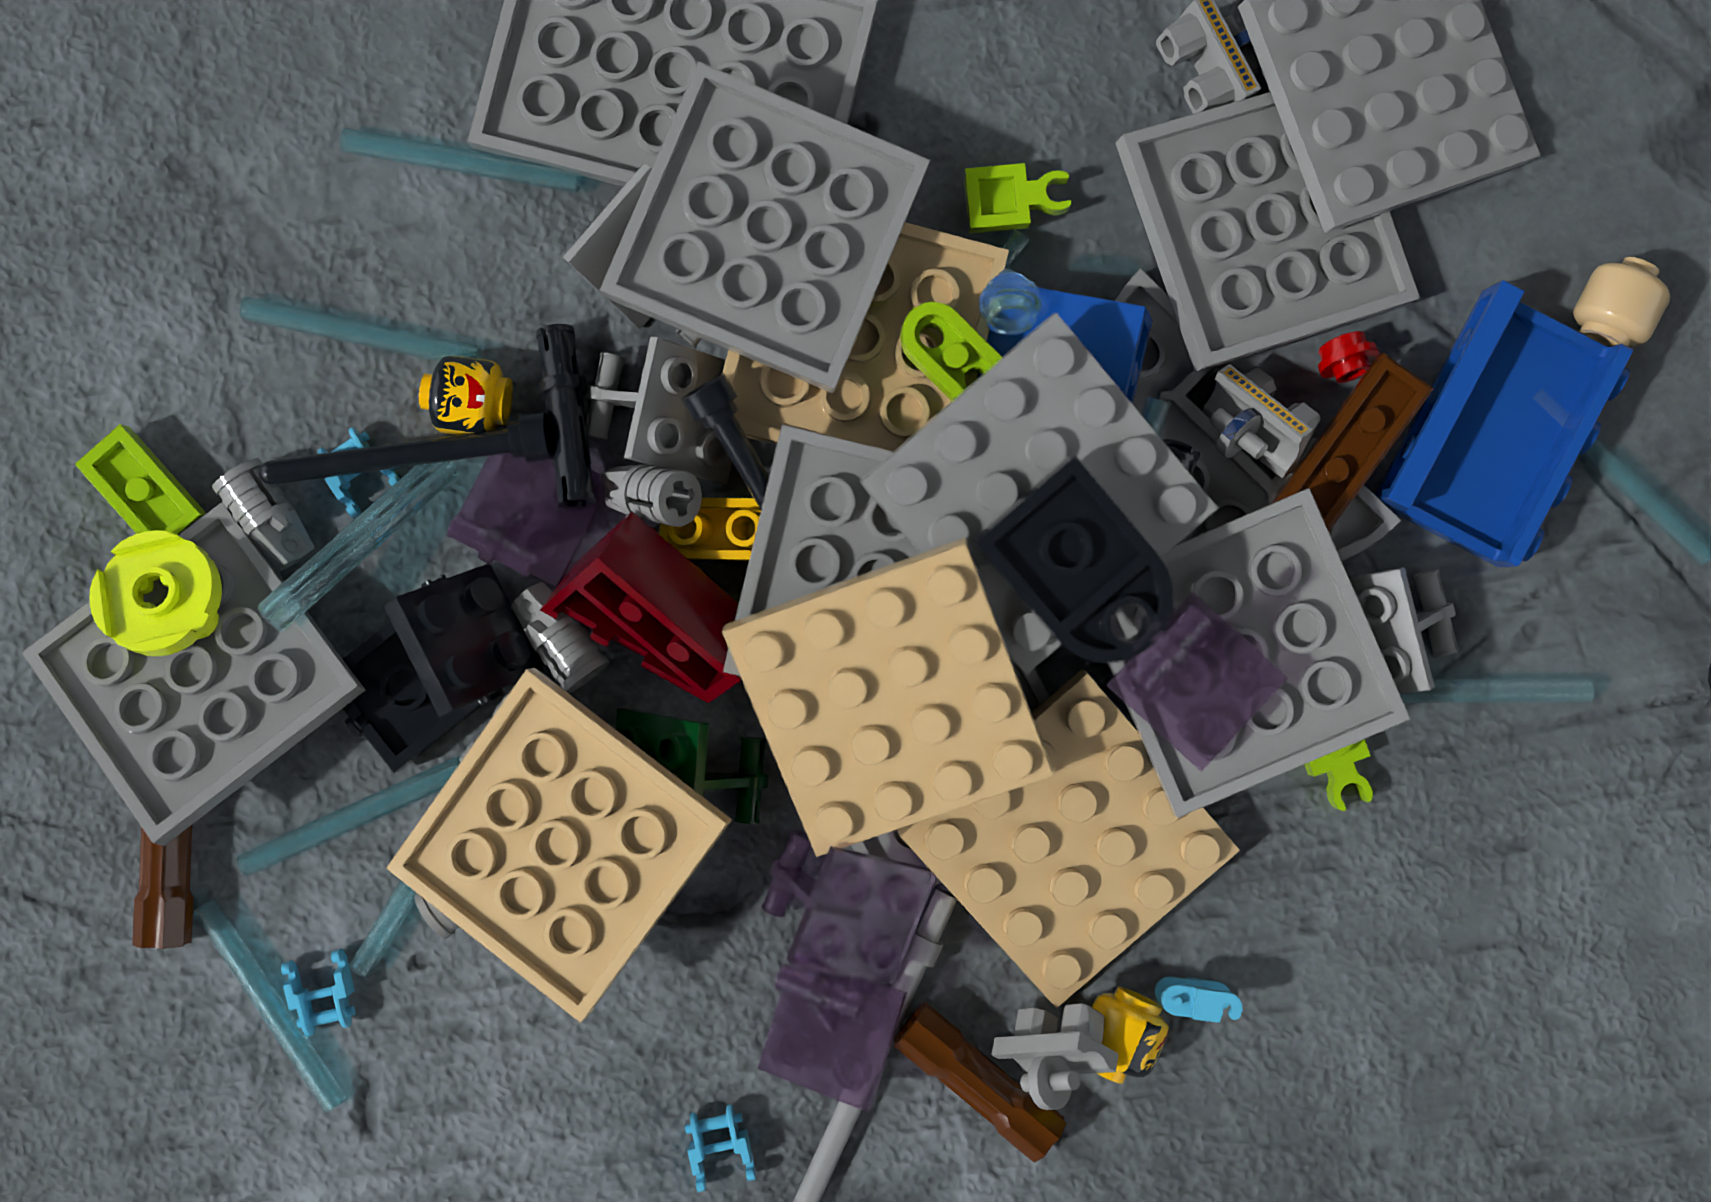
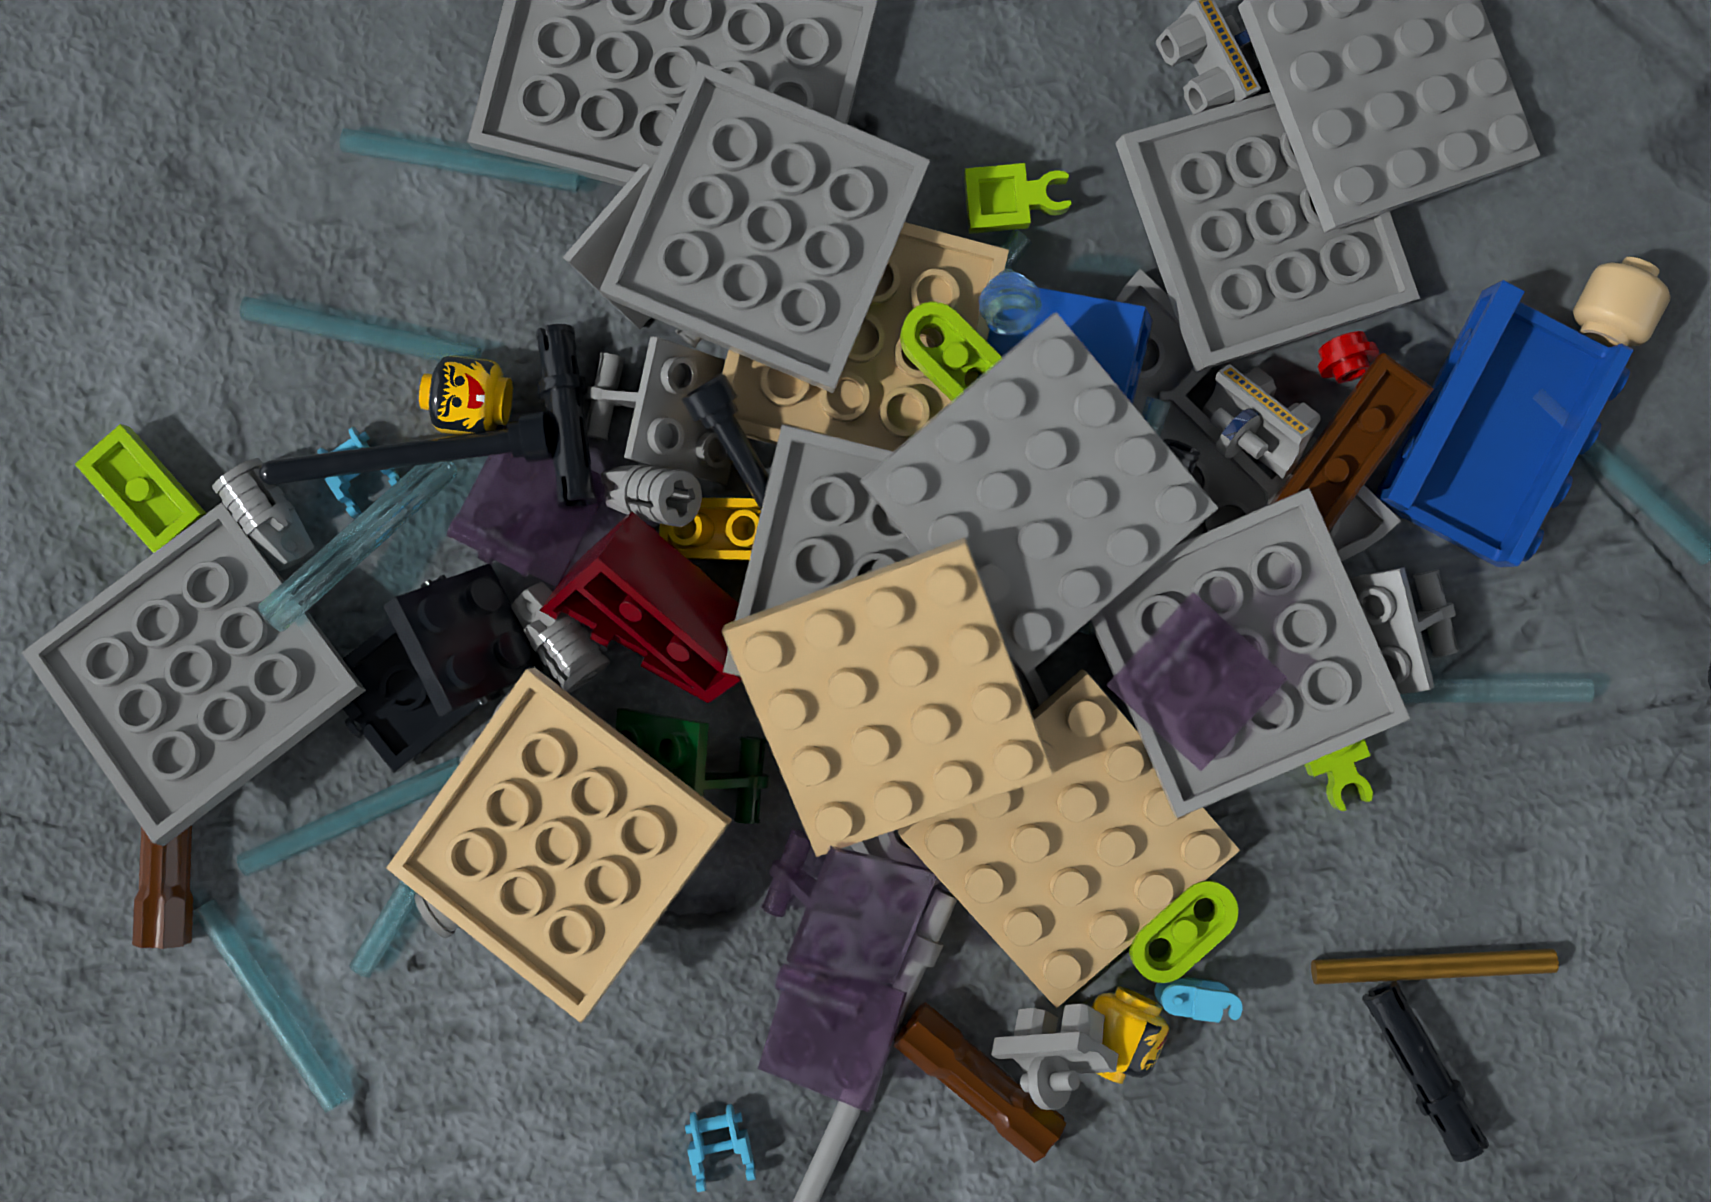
(185, 614): neon yellow plate -> none
(300, 998): medium azure piece -> none
(1077, 562): black plate -> none
(1187, 935): none -> lime plate
(1434, 966): none -> pearl gold bar
(1436, 1090): none -> black pin

